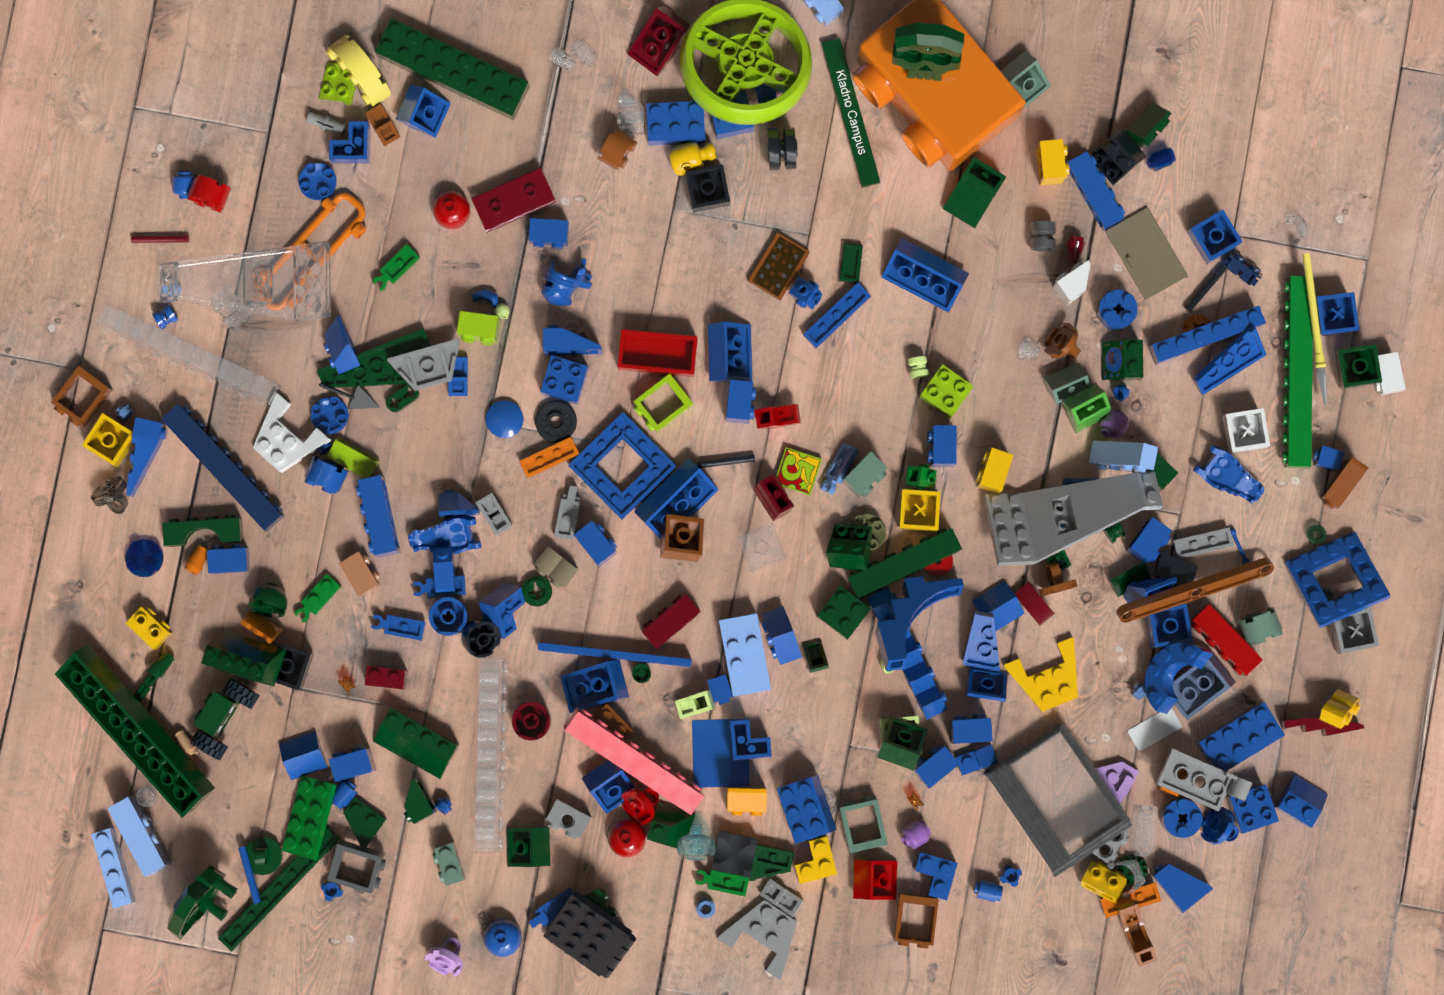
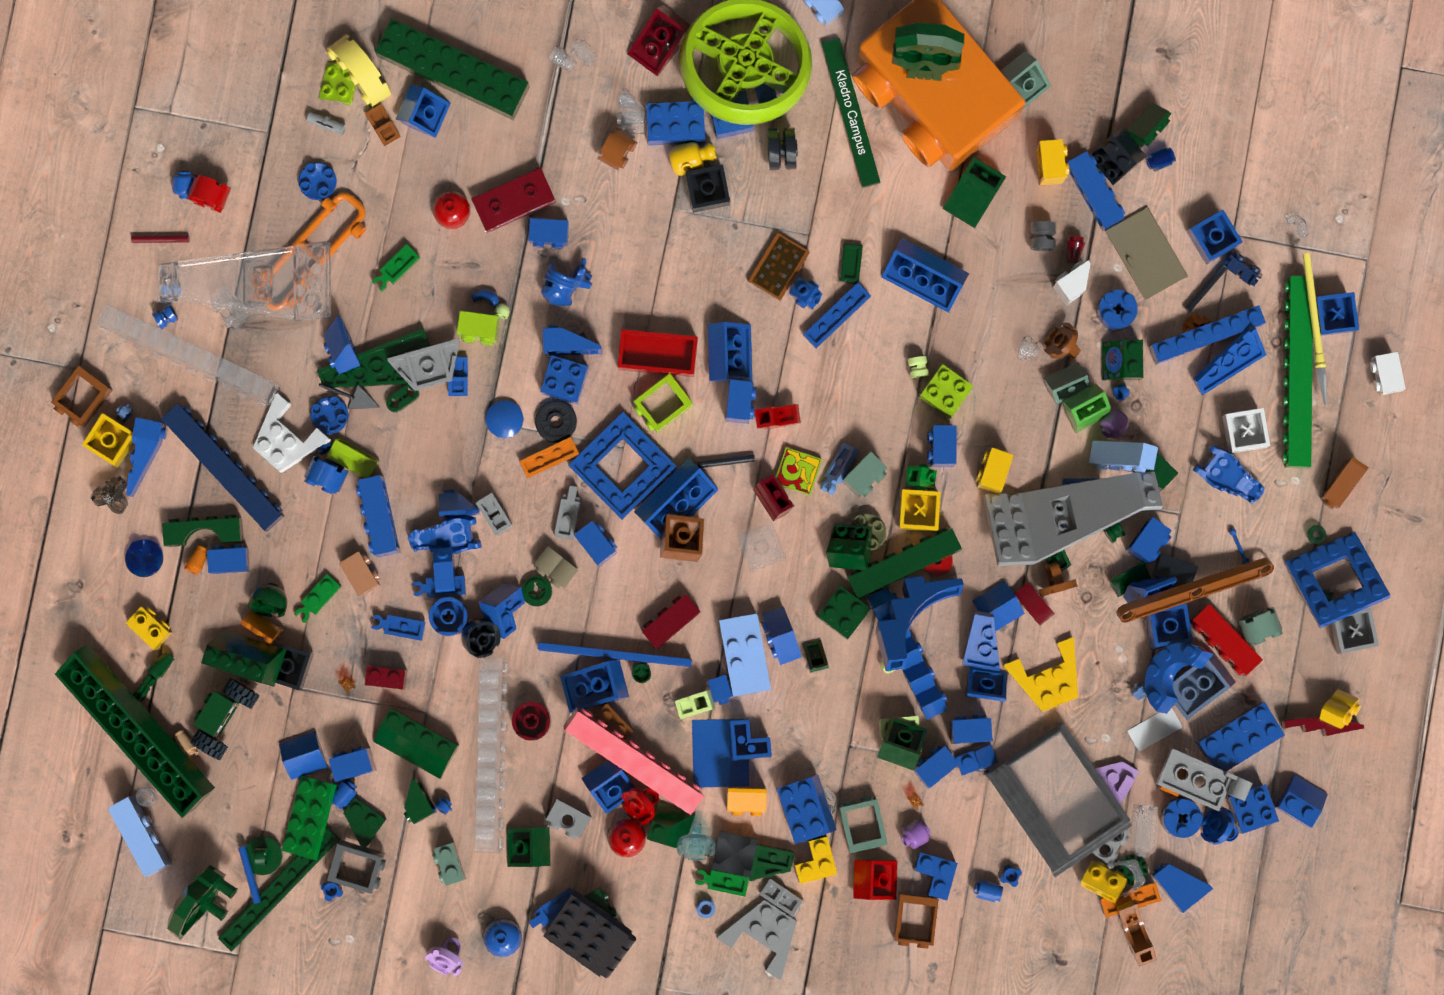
(113, 867): light blue brick -> none
(354, 149): blue brick -> none
(1203, 543): light grey plate -> none
(1328, 458): blue brick -> none
(1358, 366): dark green slope -> none

